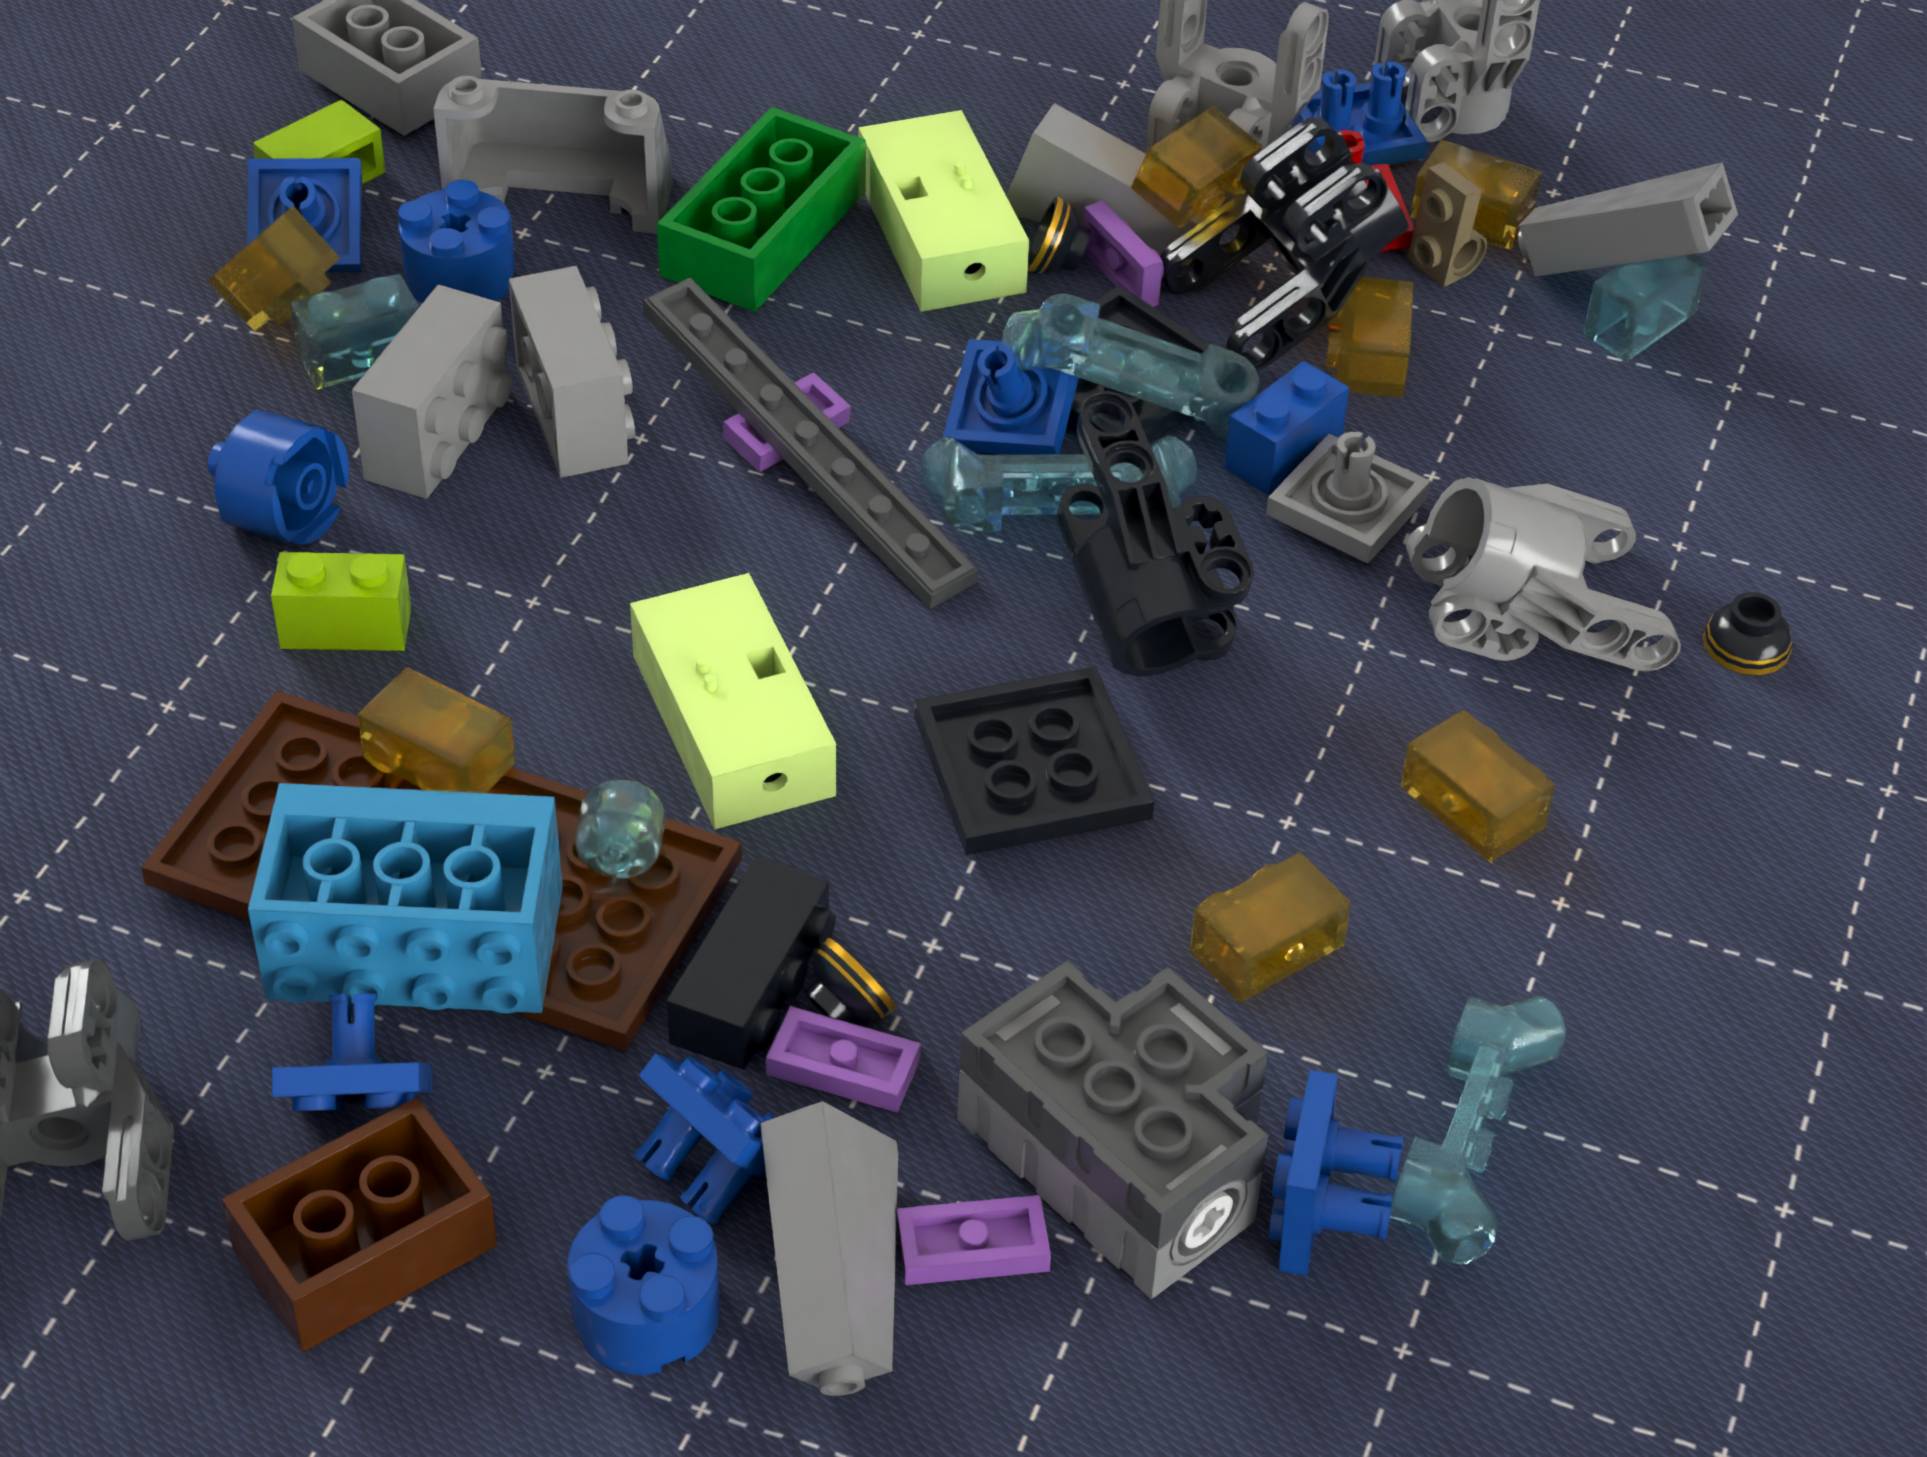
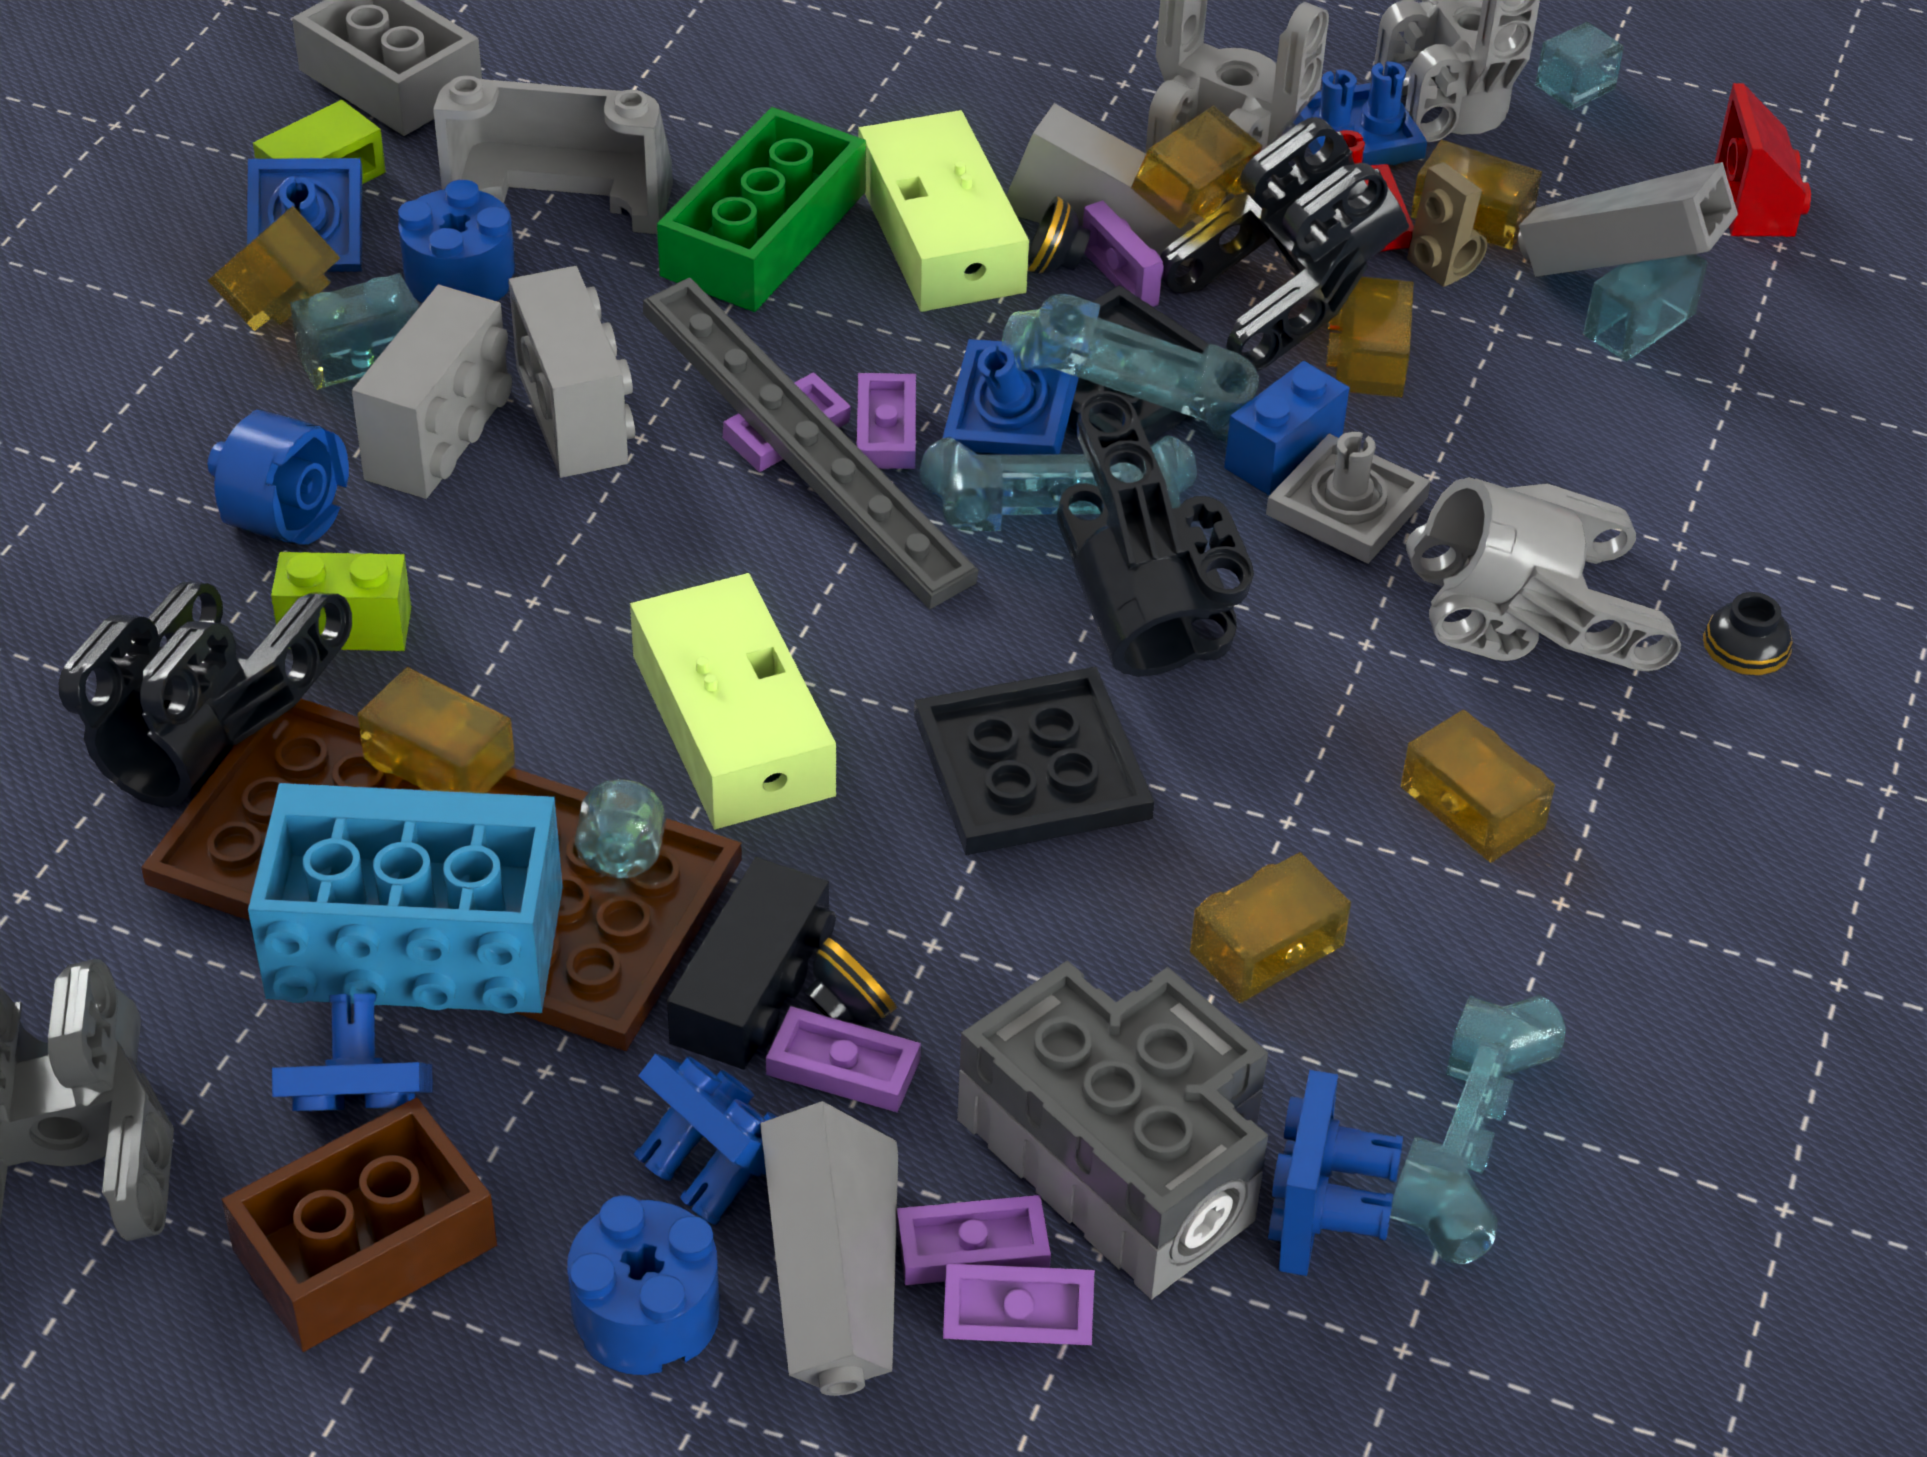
(179, 707): none -> black piece
(887, 419): none -> medium lavender plate
(1018, 1304): none -> medium lavender plate
(1579, 65): none -> clear light blue brick
(1761, 169): none -> red slope

